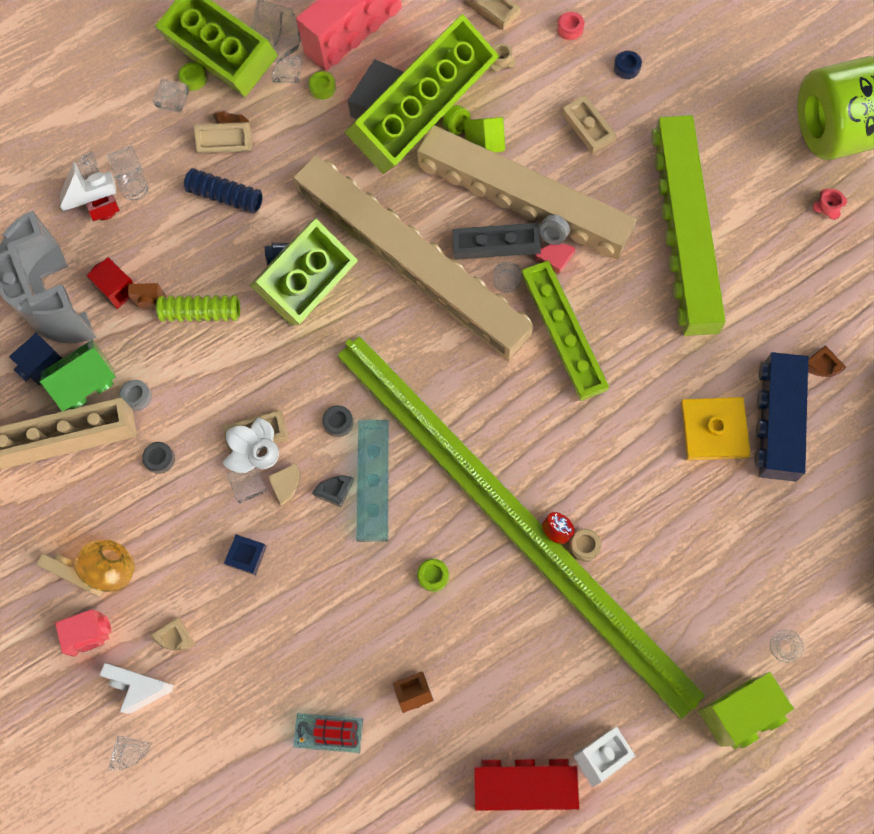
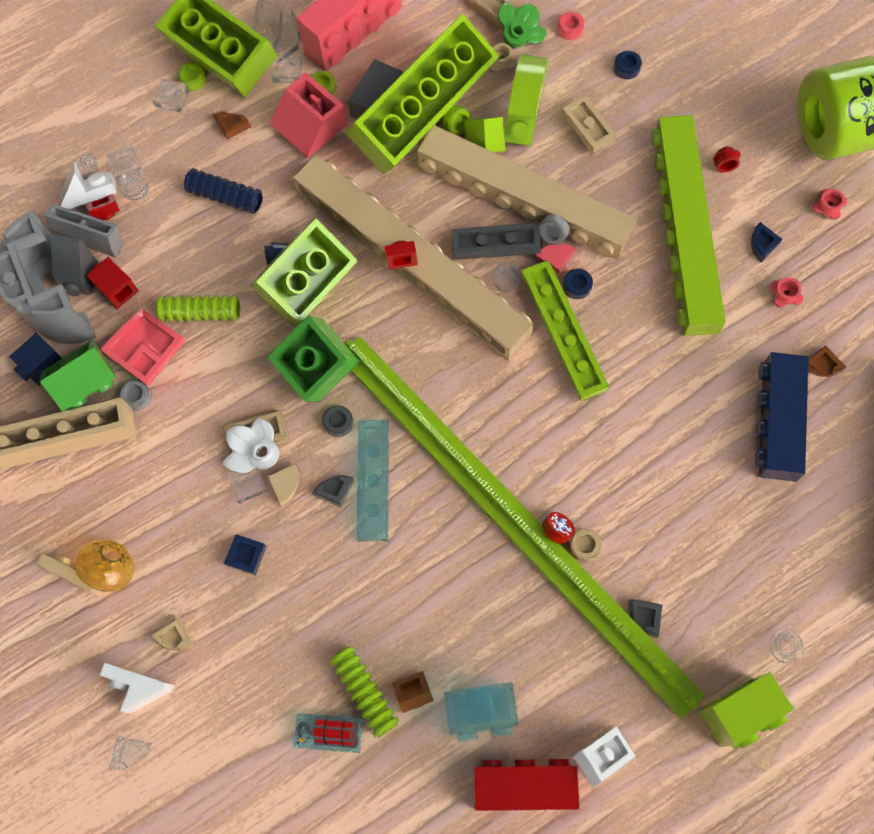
(71, 264): none -> dark grey slope
(83, 632): coral window -> none
(94, 232): none -> light grey piece
(143, 346): none -> coral plate
(145, 294): dark orange plate -> none
(158, 457): dark grey tile -> none
(223, 137): tan tile -> none
(308, 115): none -> coral slope
(313, 359): none -> bright green brick
(364, 691): none -> lime piece
(401, 254): none -> red plate
(433, 575): lime tile -> none
(481, 711): none -> clear light blue brick
(520, 25): none -> bright green plate
(525, 99): none -> lime arch
(577, 284): none -> dark blue tile
(646, 615): none -> dark grey tile
(715, 428): yellow plate -> none
(726, 159): none -> red plate
(764, 242): none -> dark blue tile
(790, 285): none -> coral plate

